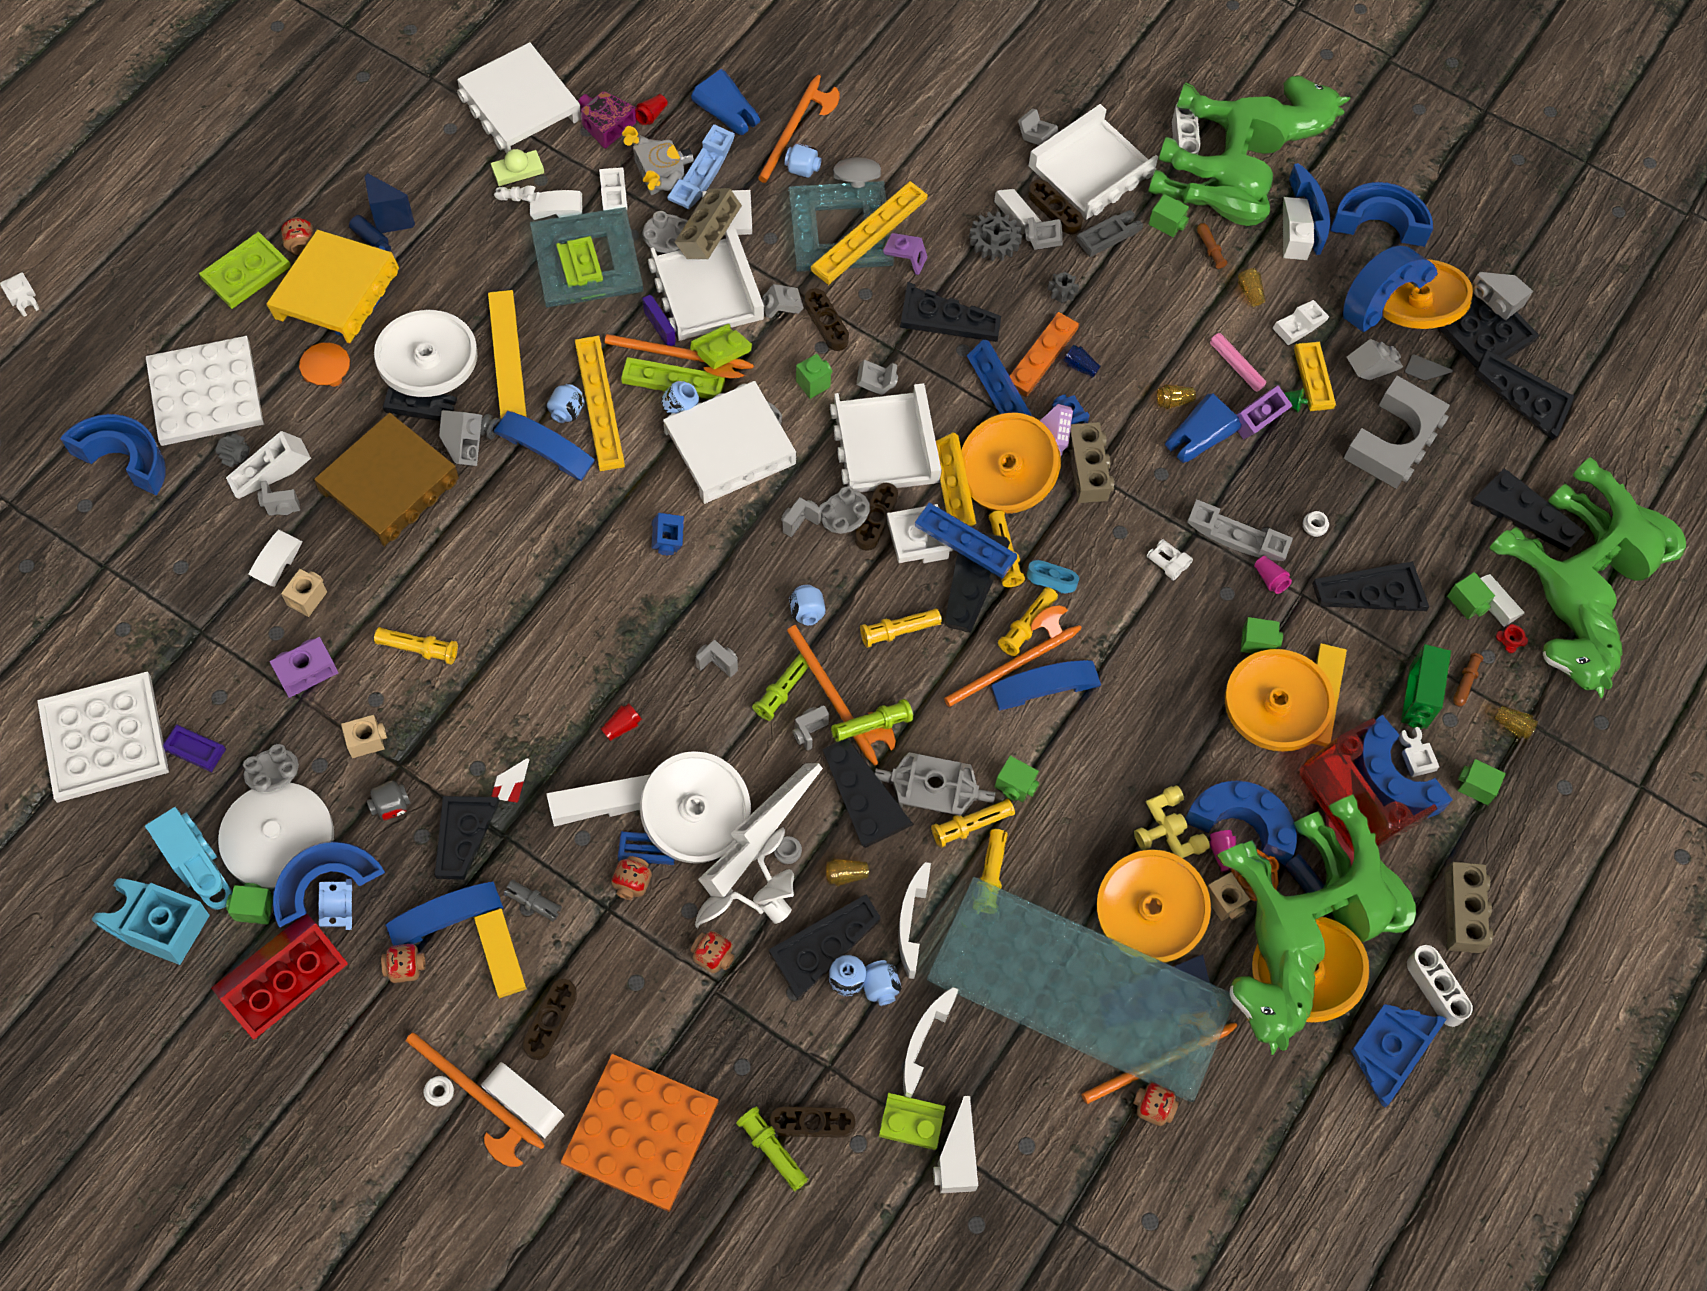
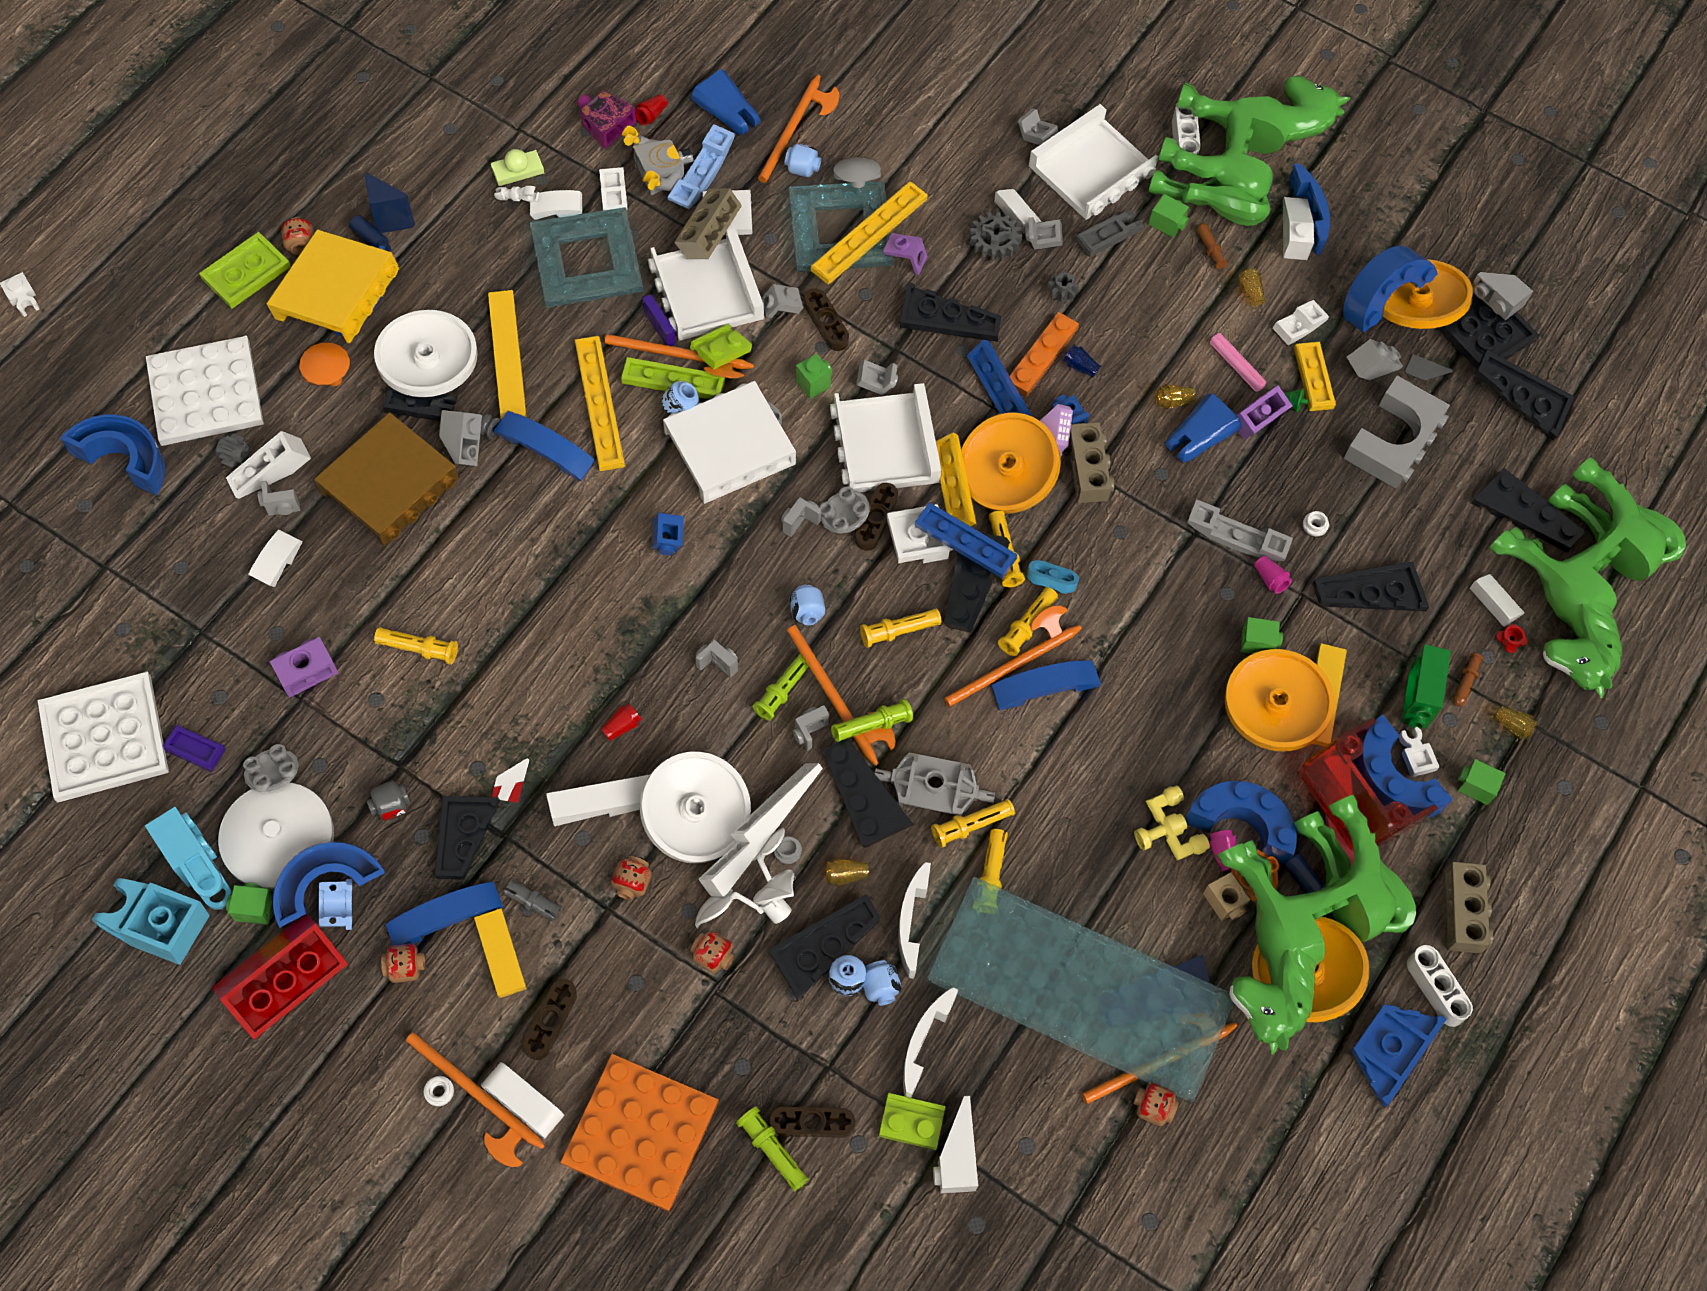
(304, 602): tan brick -> none
(355, 729): tan brick -> none
(517, 96): white panel -> none
(565, 403): light blue head -> none
(579, 259): lime plate -> none
(649, 858): blue tile -> none
(663, 231): light grey dish -> none
(1017, 780): bright green brick -> none
(1054, 196): dark brown beam -> none
(1154, 904): light orange dish -> none
(1178, 562): white piece -> none
(1388, 204): blue brick -> none
(1471, 596): bright green brick -> none

